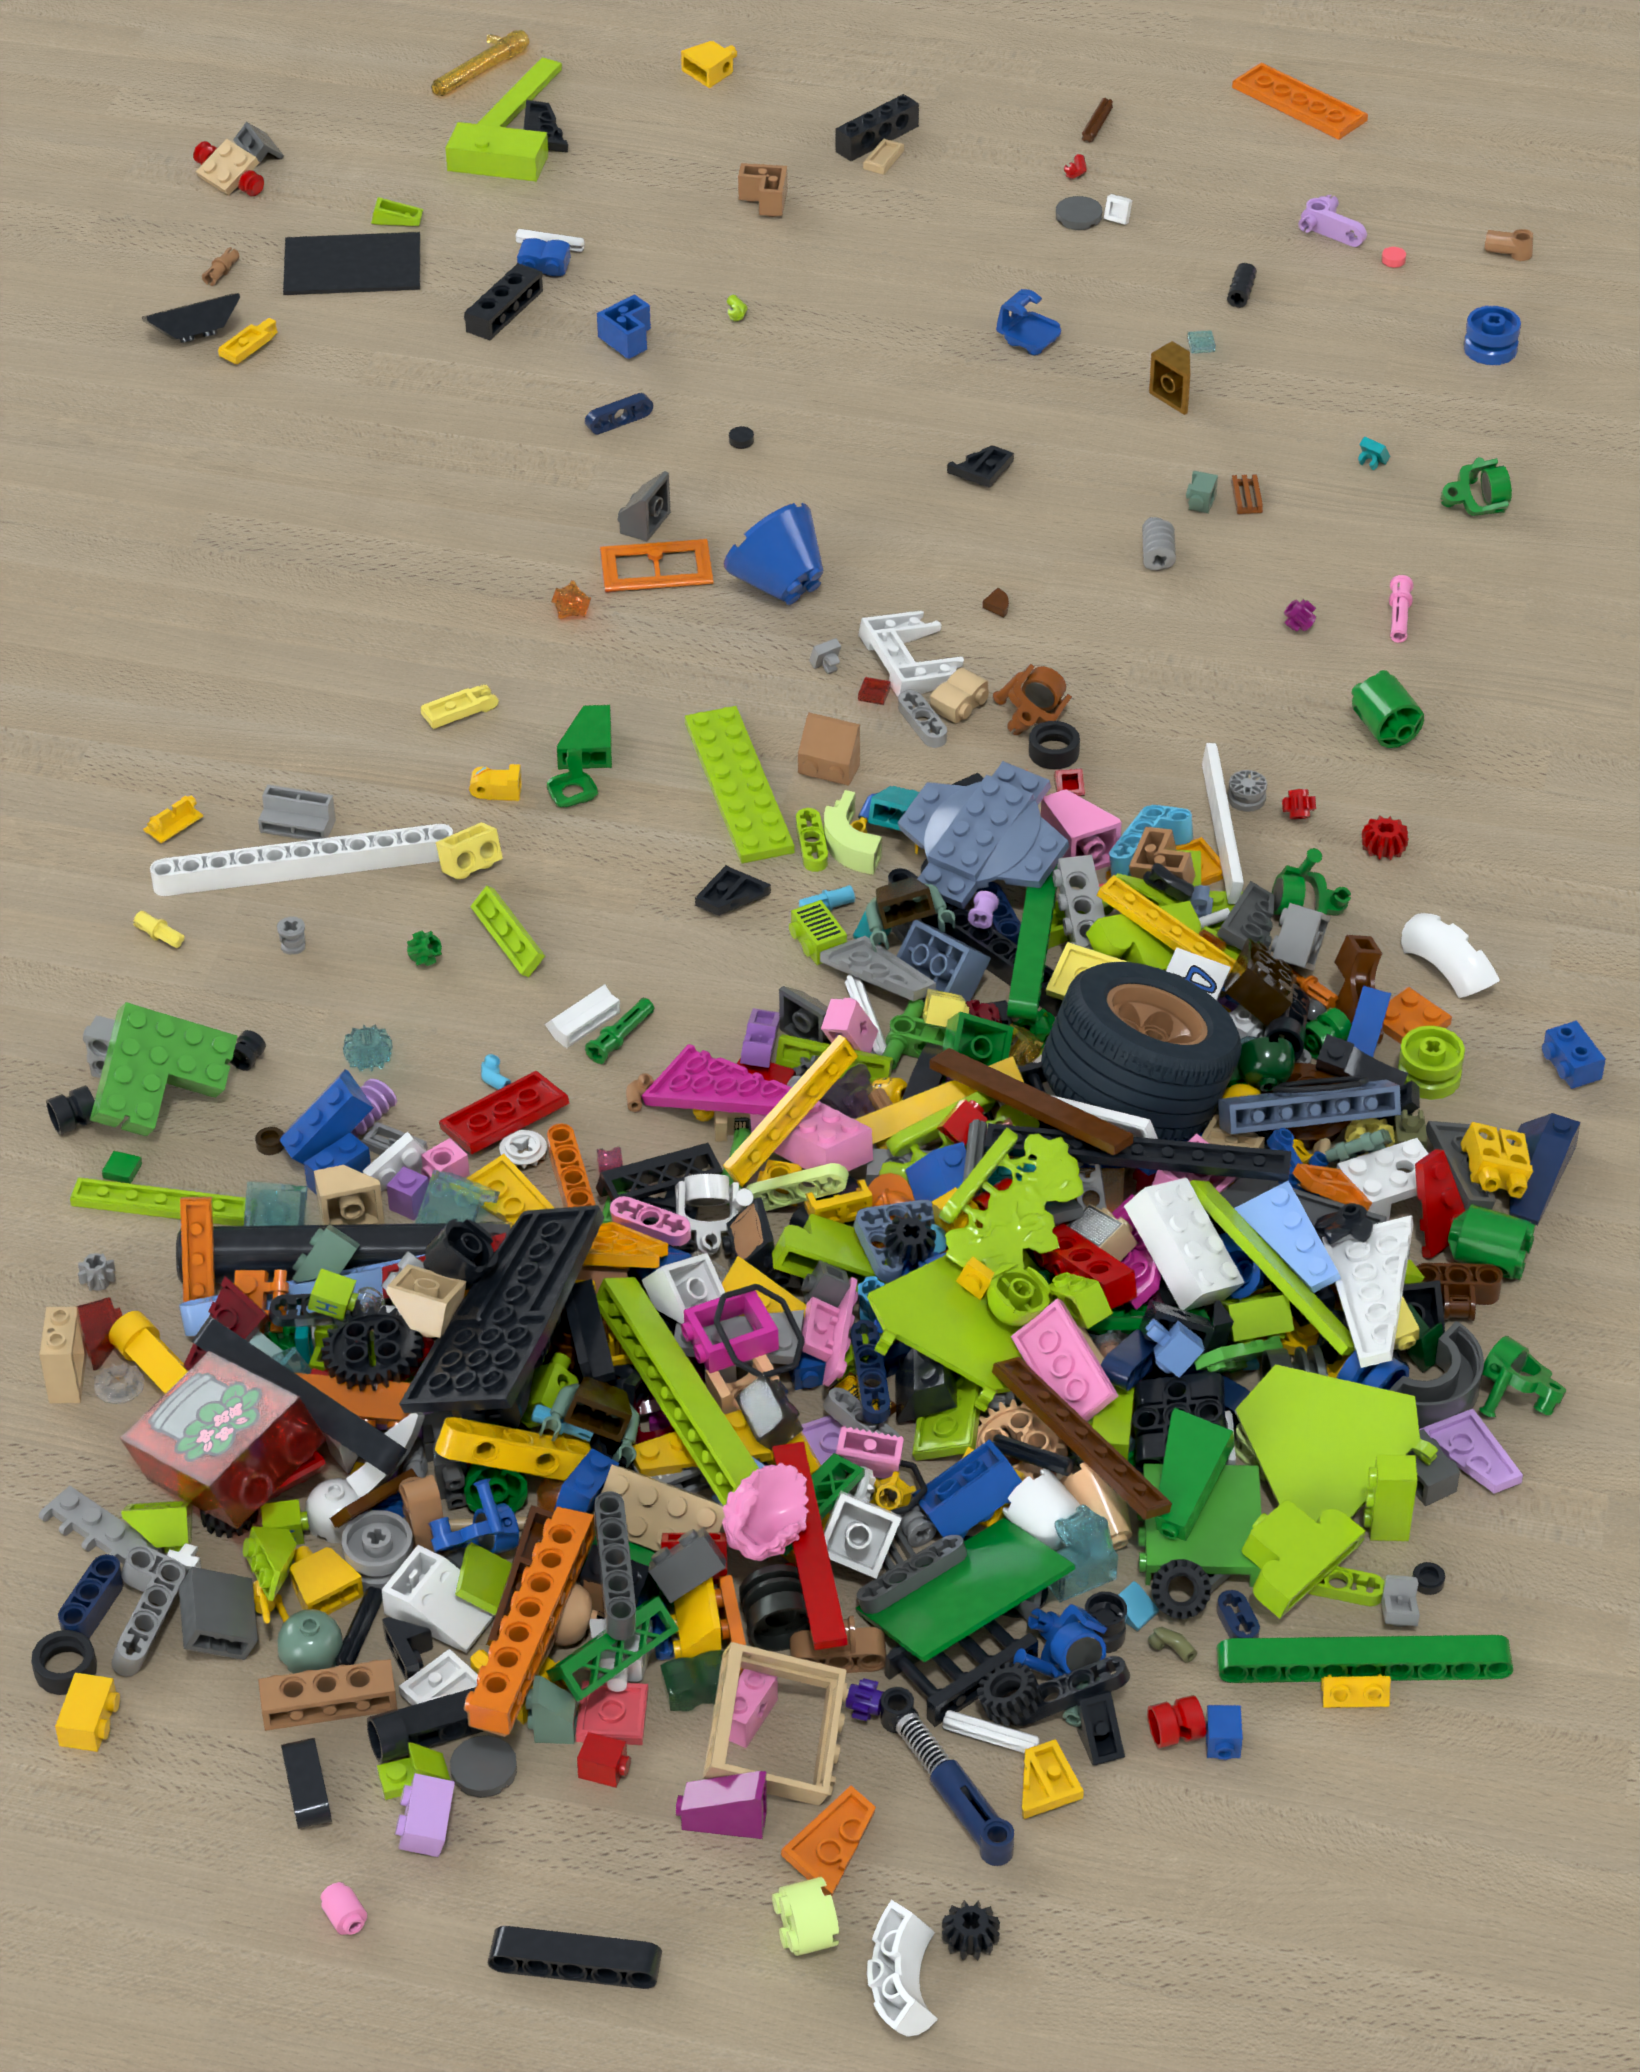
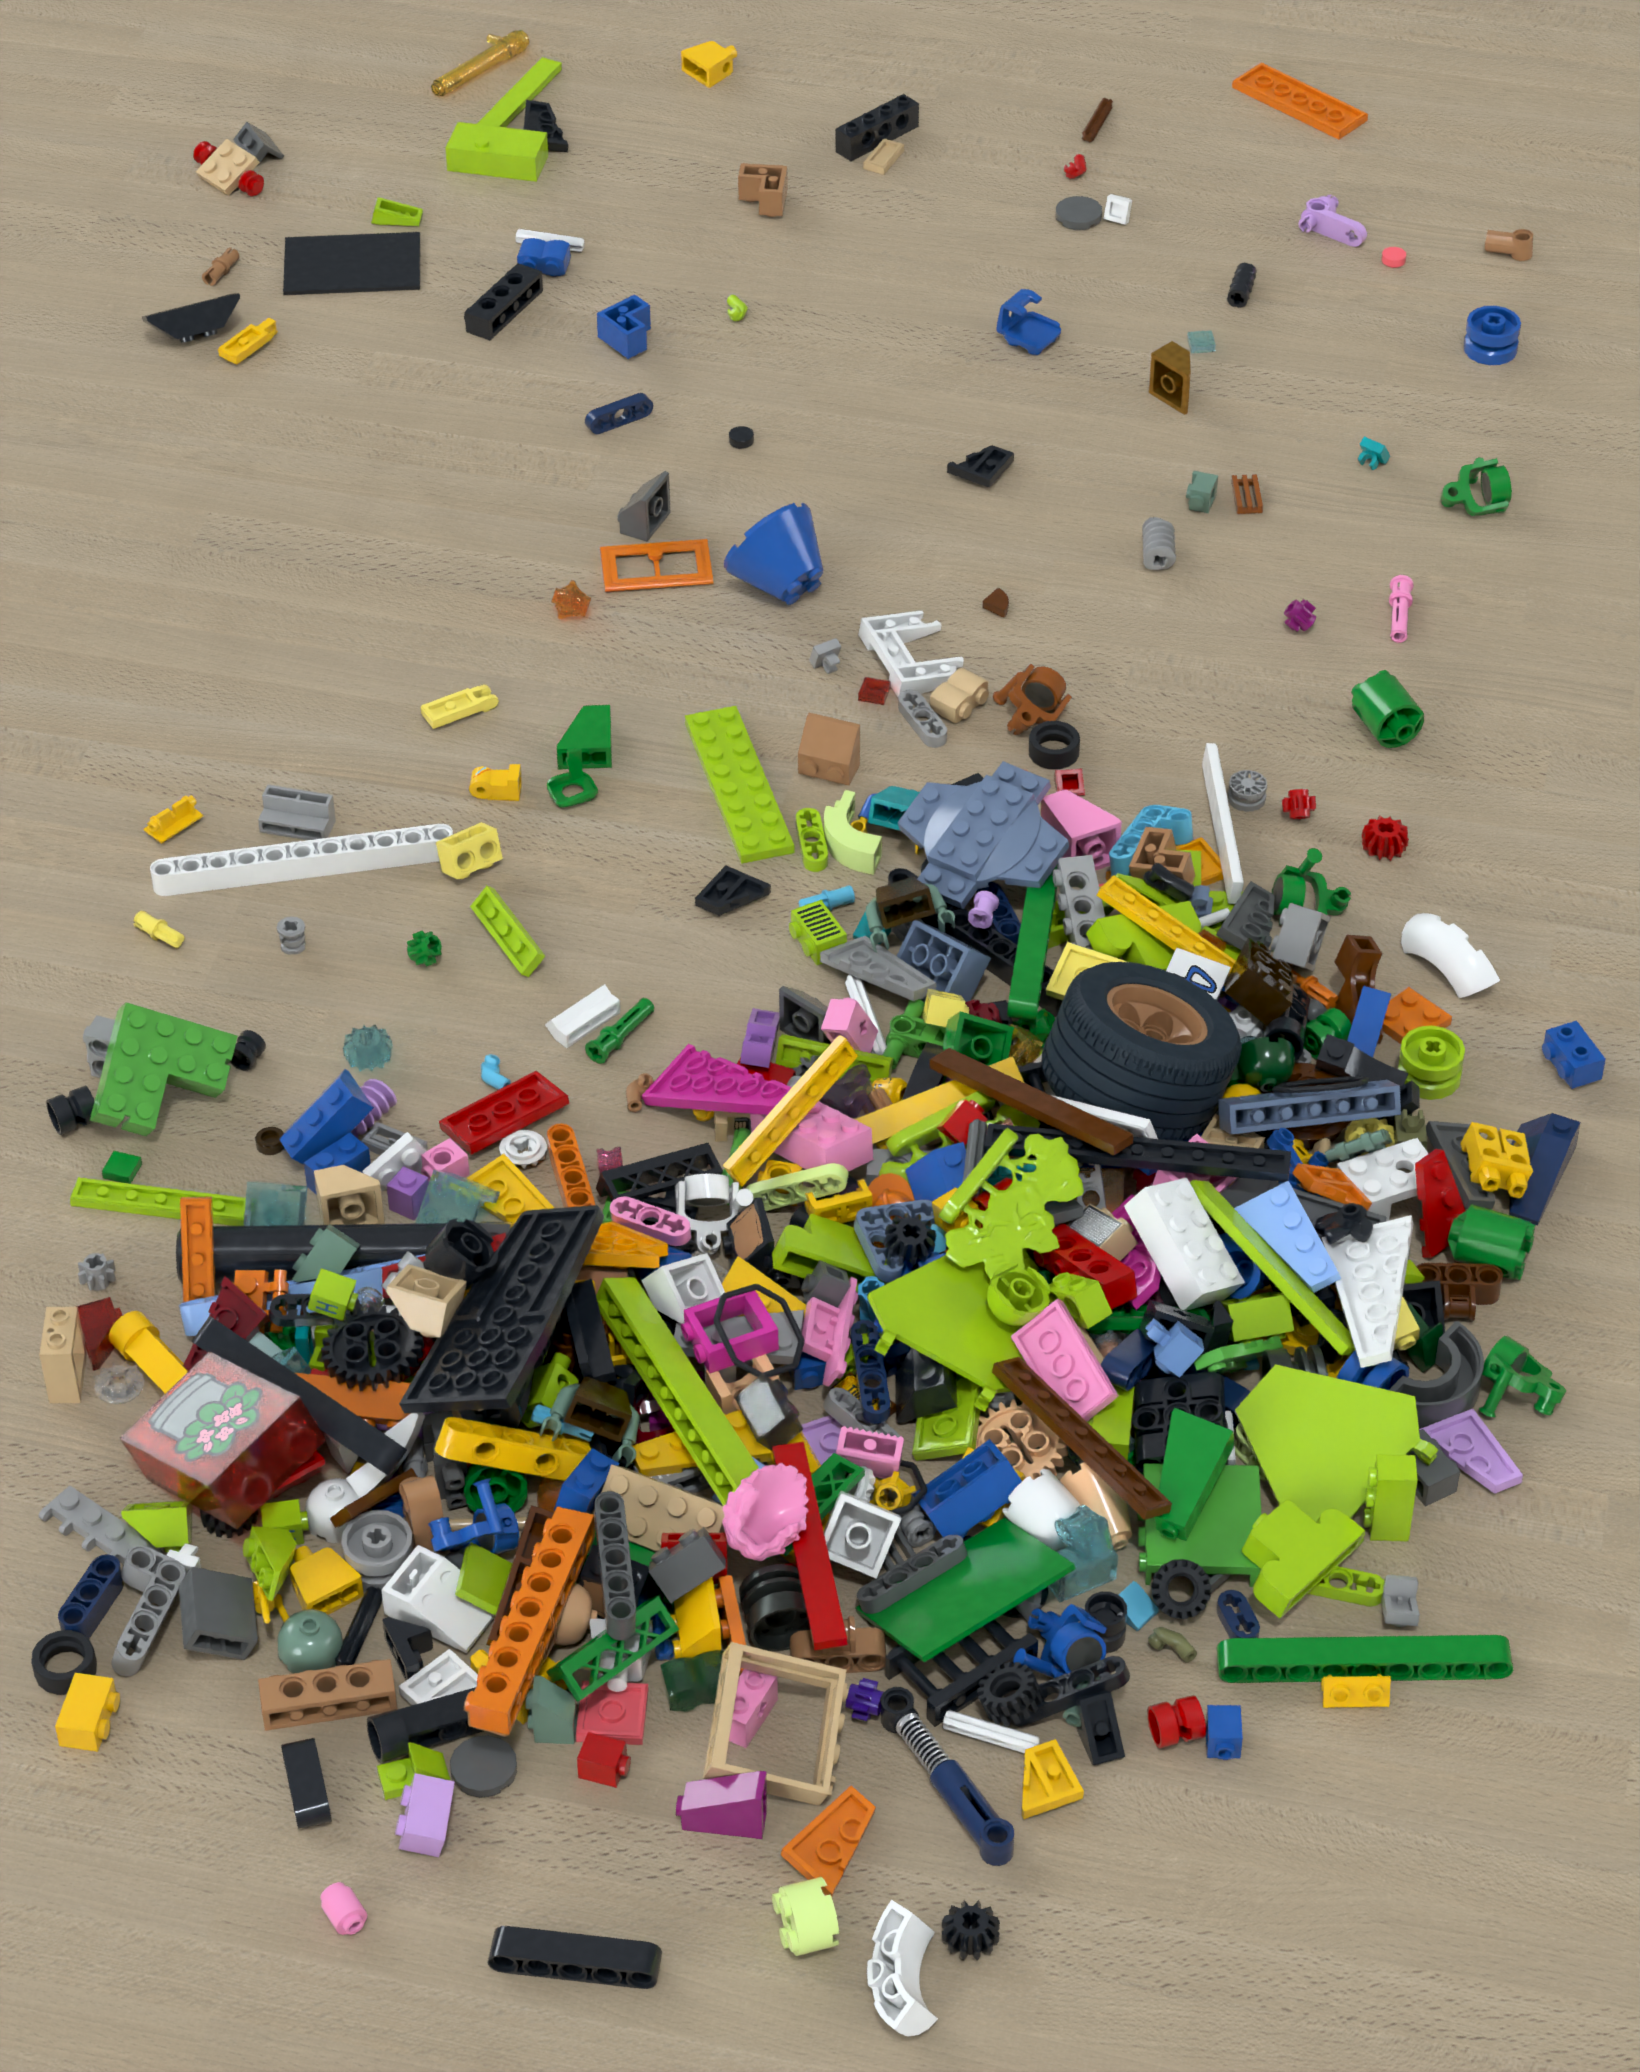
(975, 1278): yellow plate -> none
(1034, 1455): black axle -> none
(1430, 1578): black tile -> none

